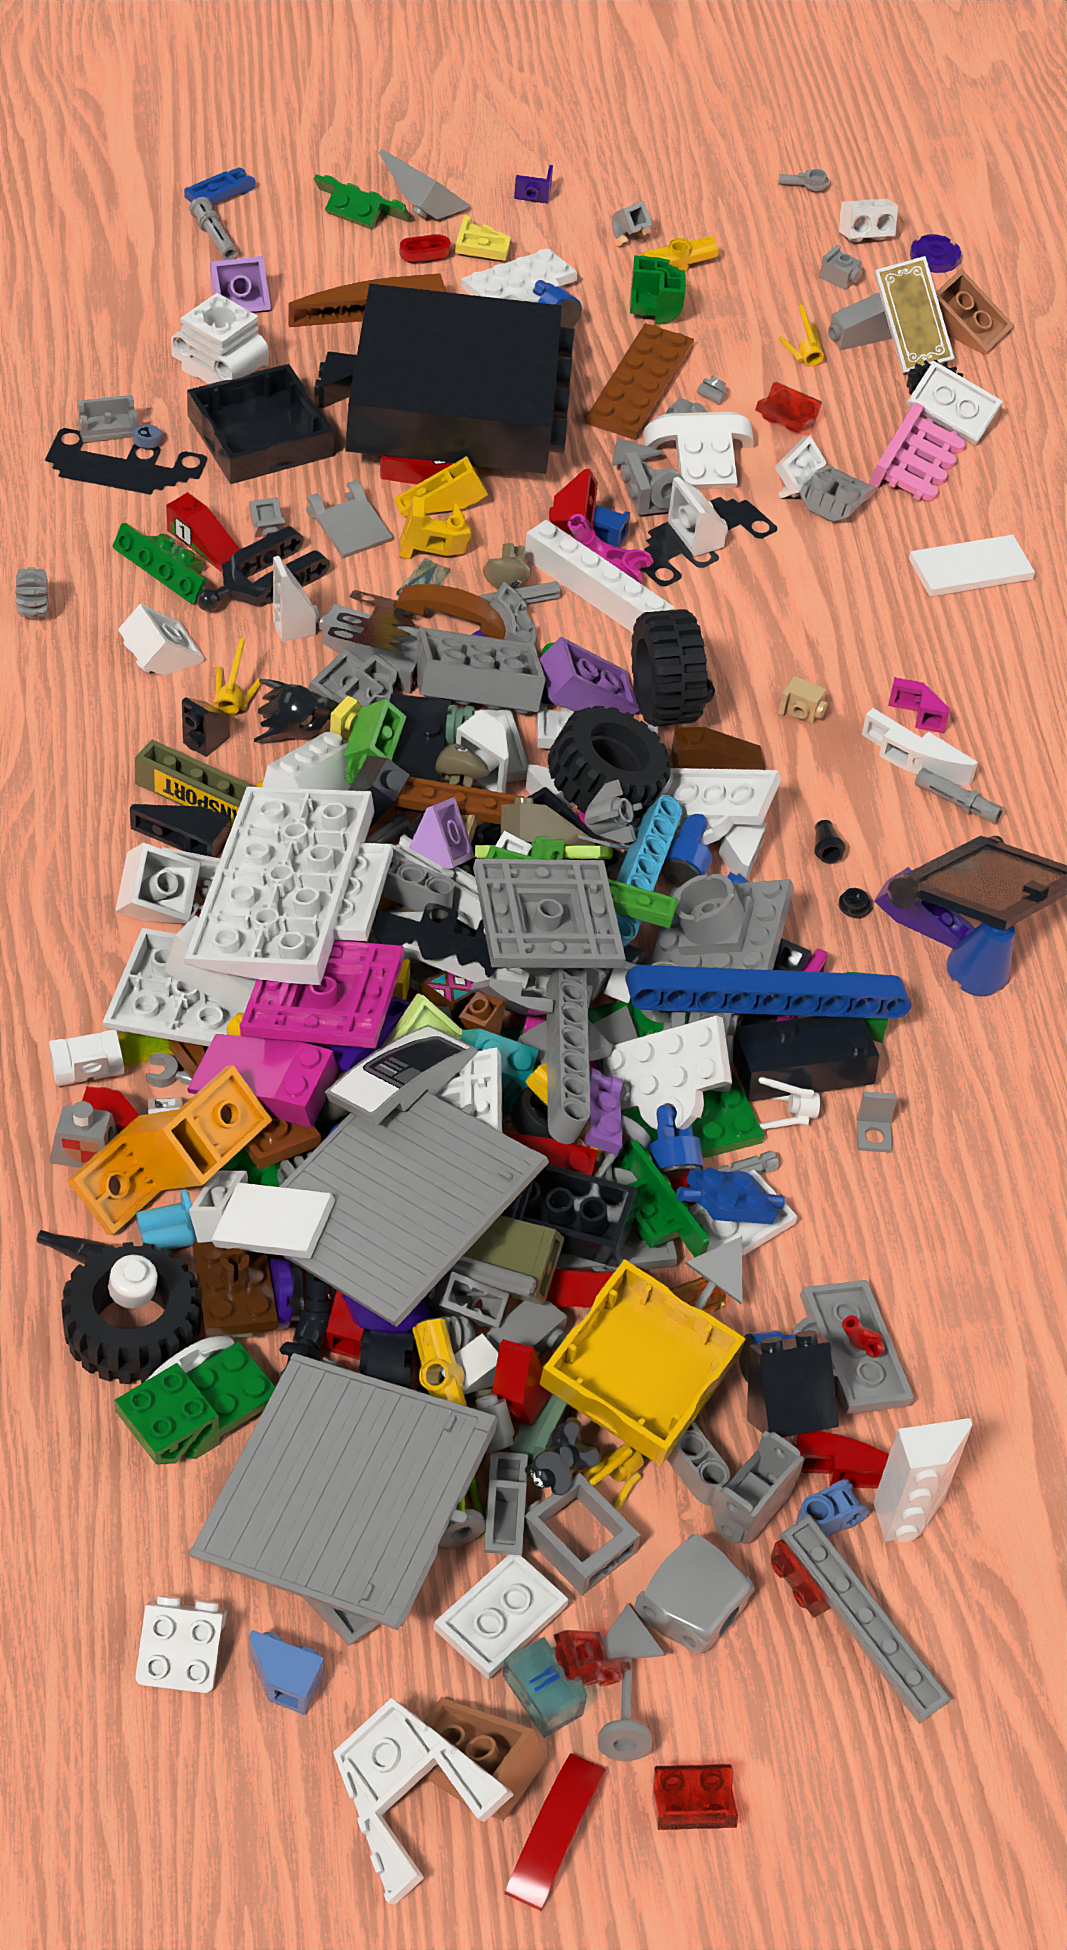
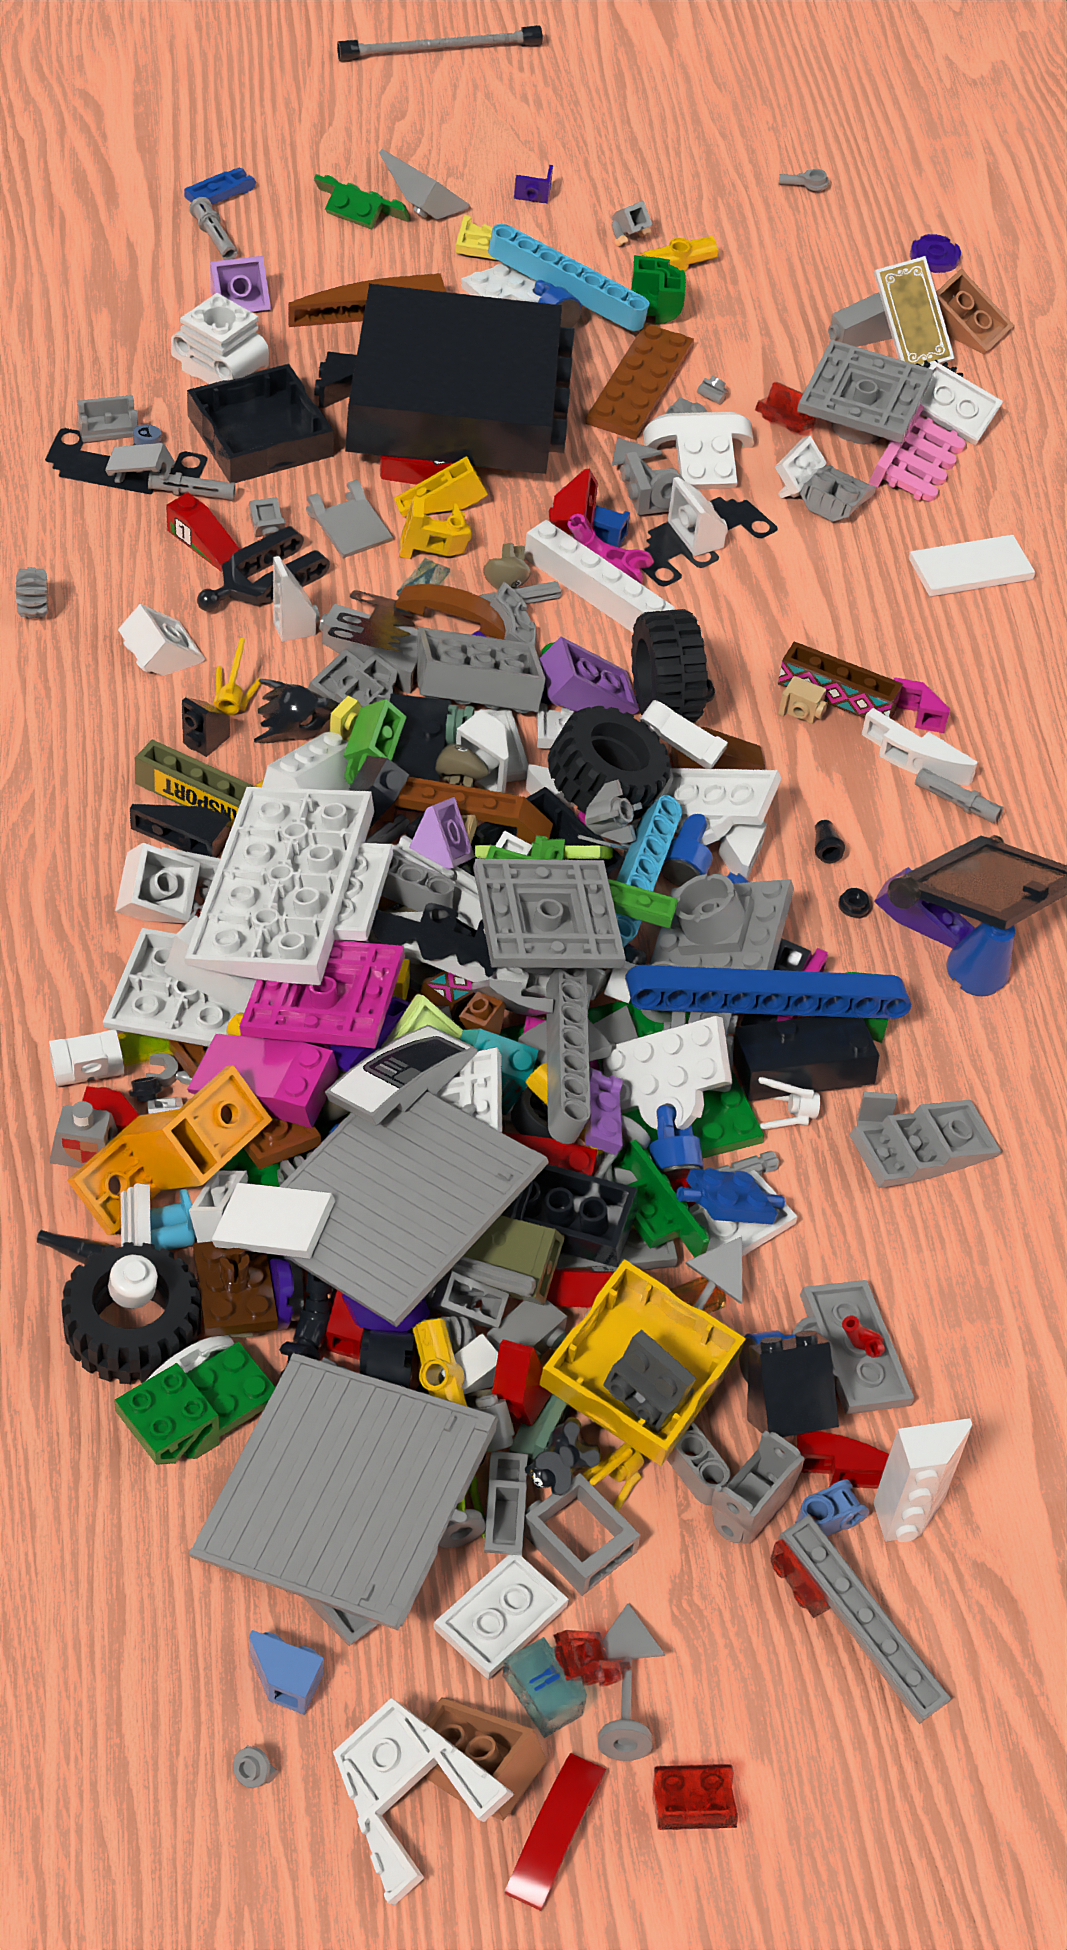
(136, 1215): none -> white tile
(139, 459): none -> light grey hinge
(145, 1088): none -> black plate
(163, 560): green bracket -> none
(180, 1644): white bracket -> none
(225, 489): none -> light grey pin
(253, 1767): none -> light grey plate
(351, 49): none -> light grey hose
(424, 248): red plate -> none
(531, 820): dark tan slope -> none
(553, 267): none -> medium azure beam
(650, 1382): none -> dark grey brick
(684, 735): none -> white leg
(694, 1595): light grey piece -> none
(810, 348): yellow plant -> none
(840, 268): light grey brick -> none
(847, 684): none -> reddish brown brick
(865, 393): none -> light grey piece
(868, 213): white brick -> none
(924, 1143): none -> light grey slope

